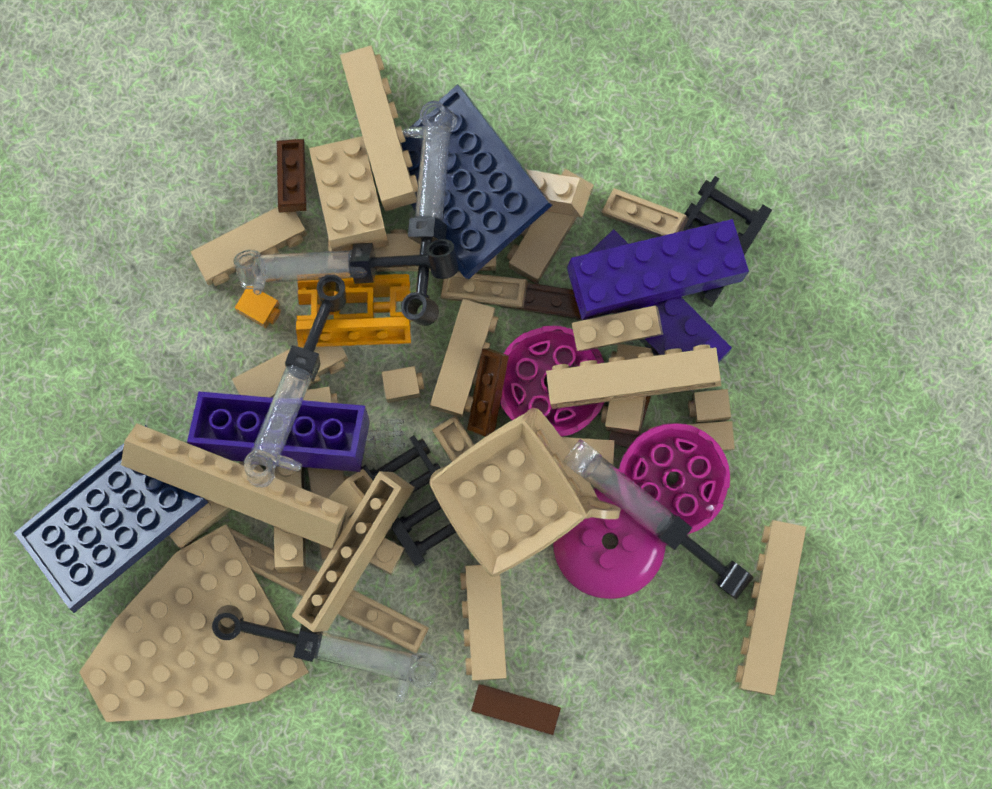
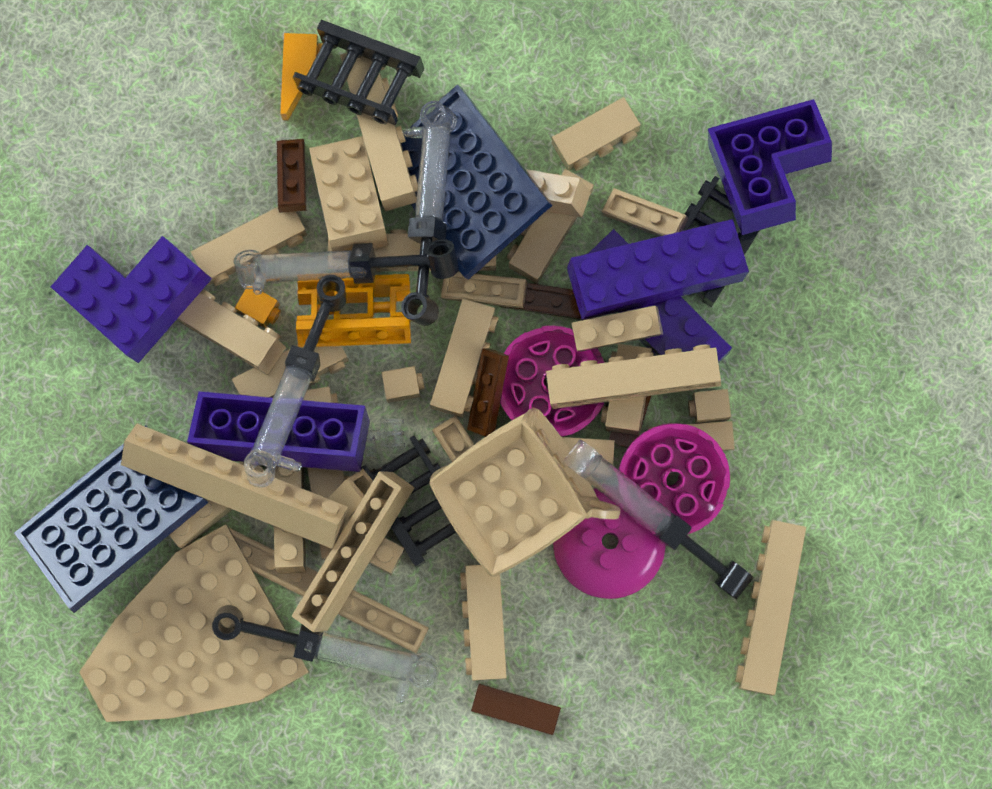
(136, 307): none -> dark purple brick
(232, 332): none -> tan brick
(298, 56): none -> light orange slope
(357, 46): none -> black fence
(596, 135): none -> tan brick
(759, 152): none -> dark purple brick

